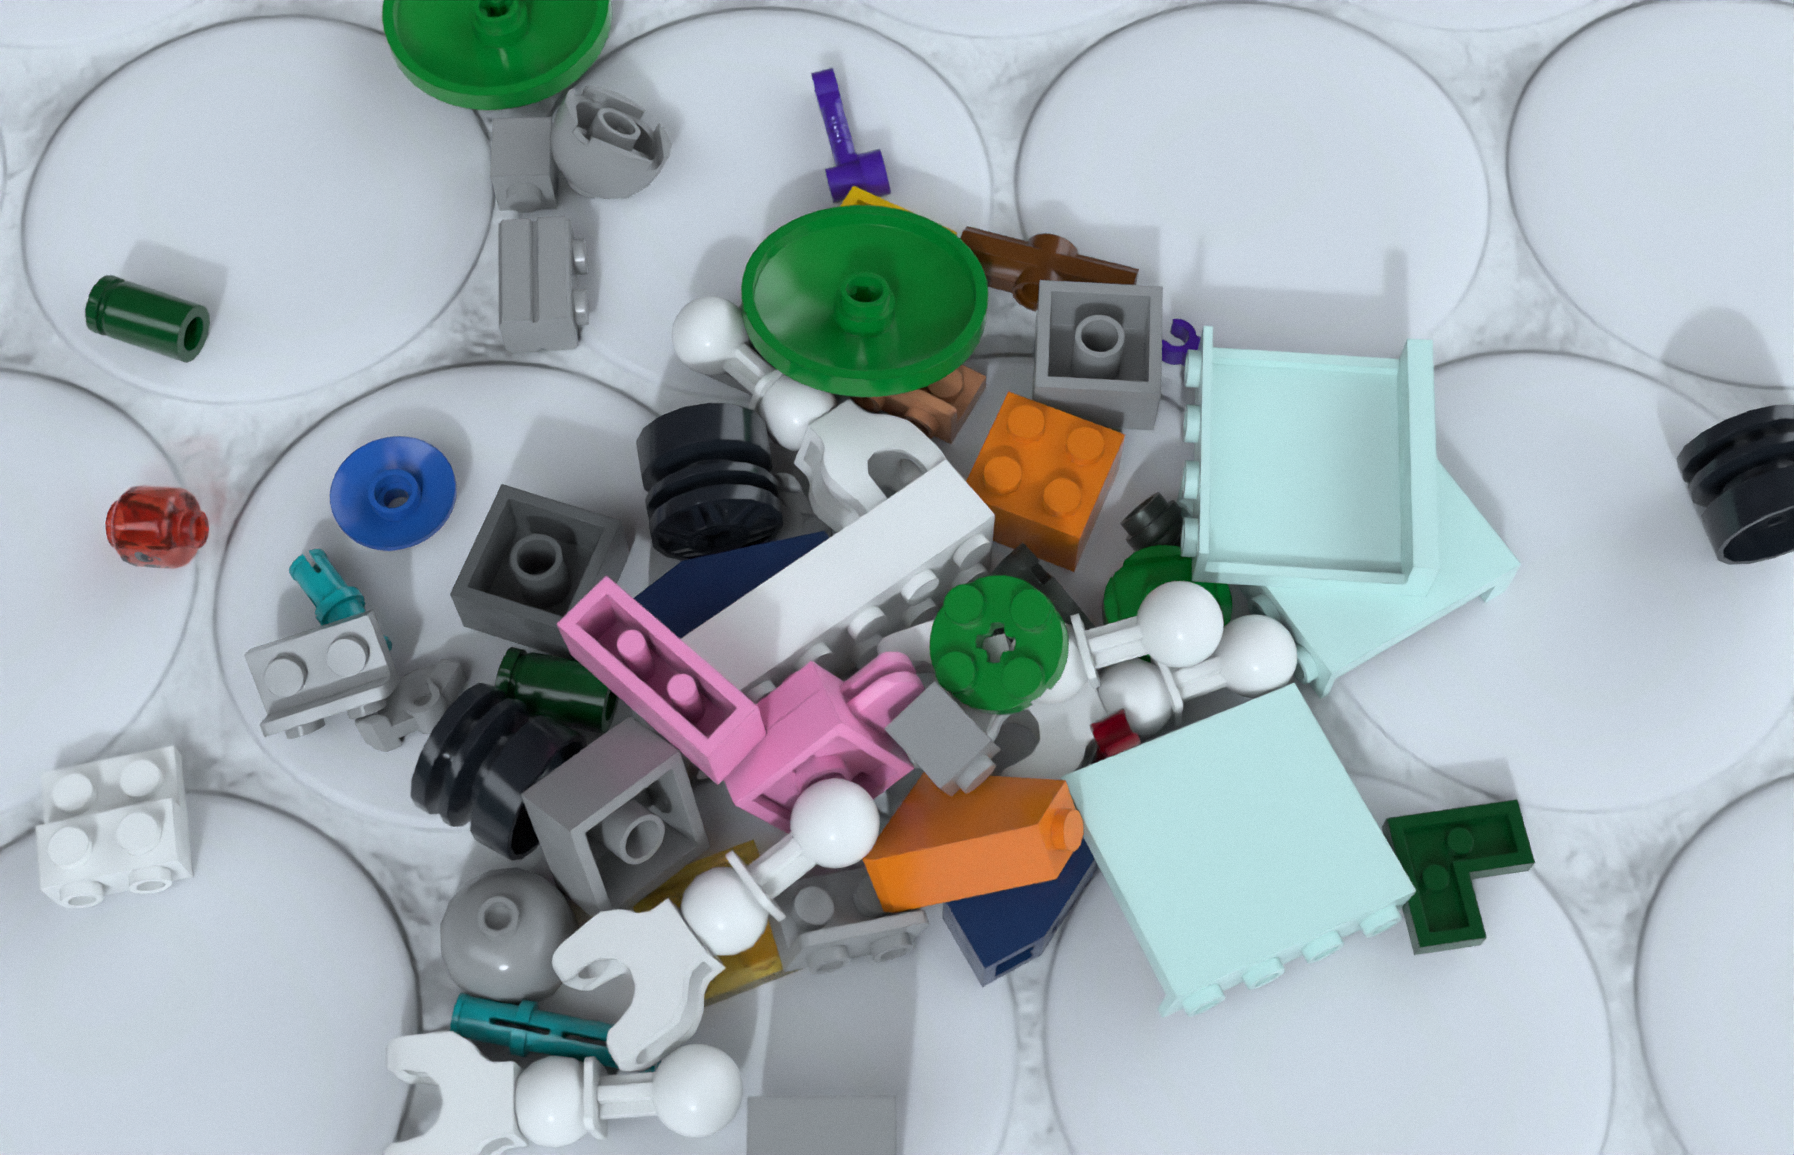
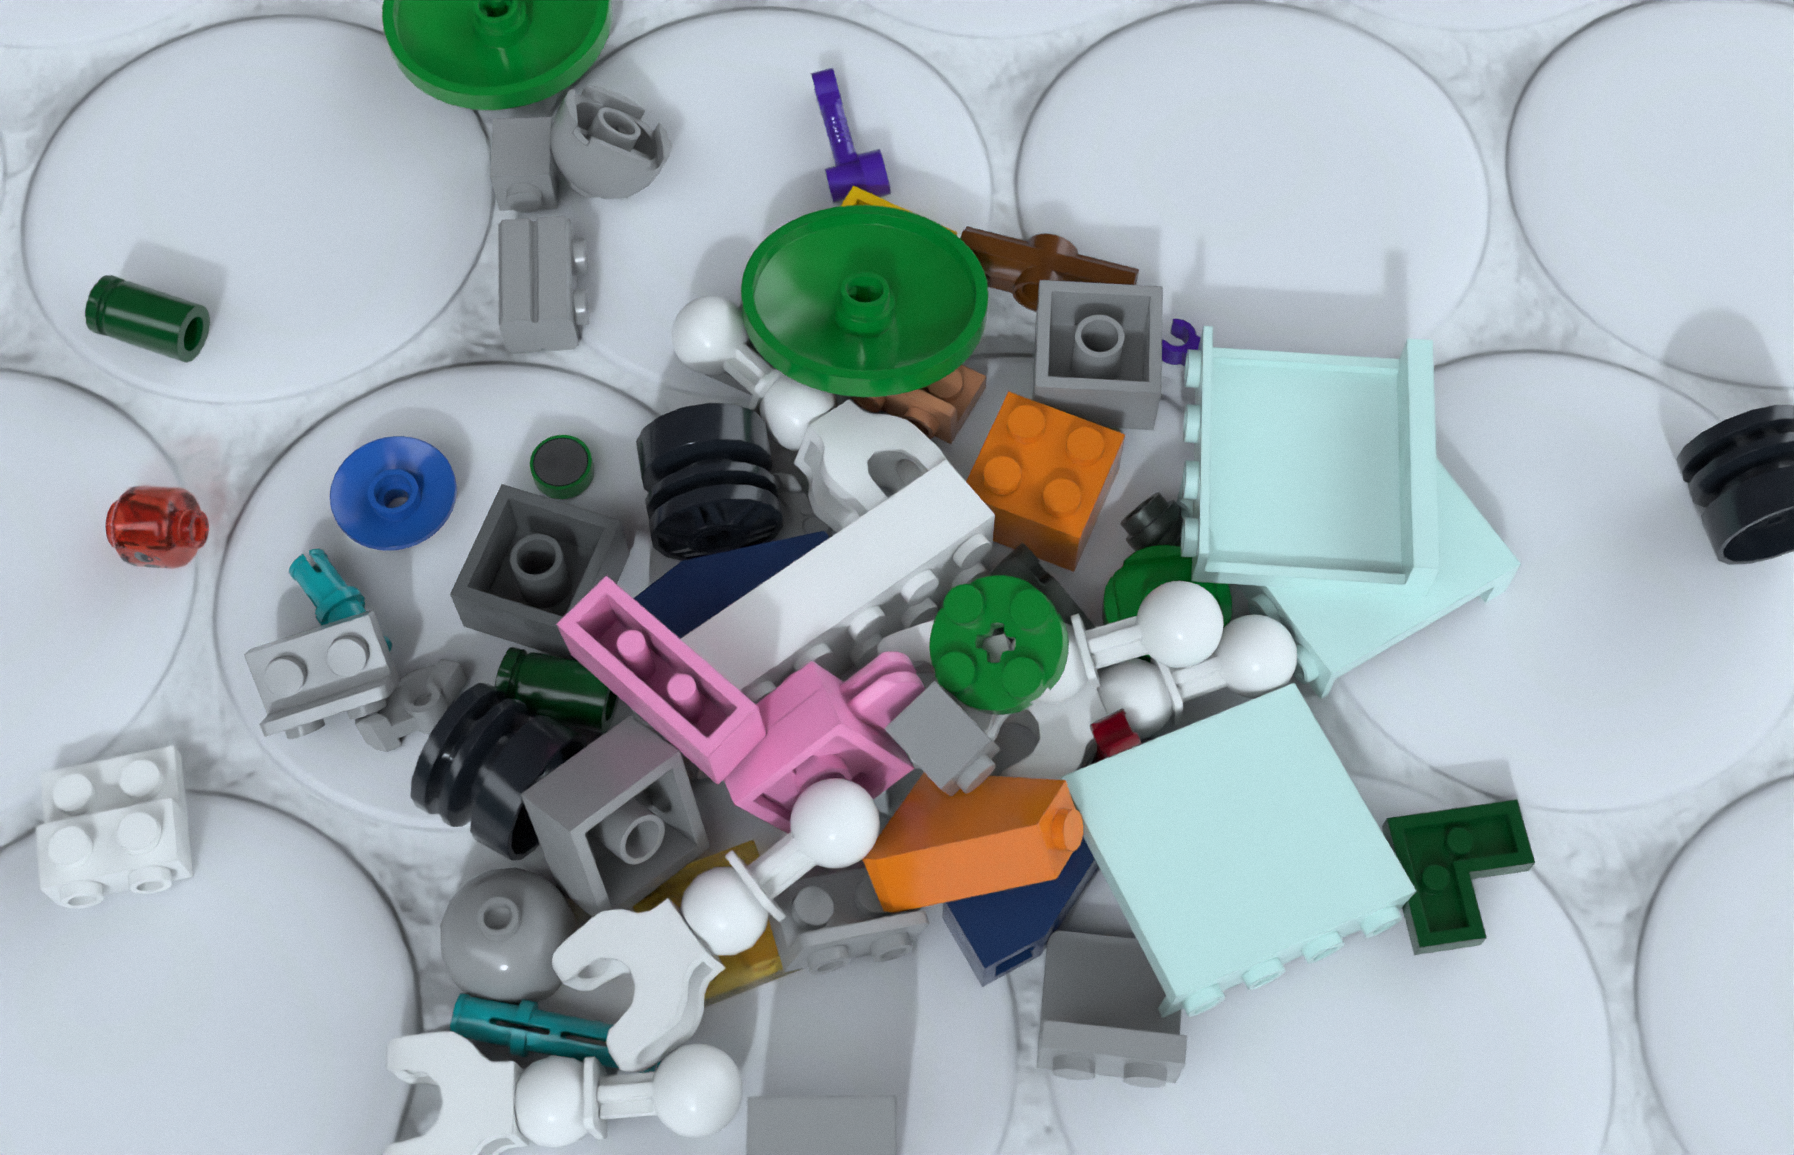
(562, 467): none -> tile
(1105, 1014): none -> light grey bracket

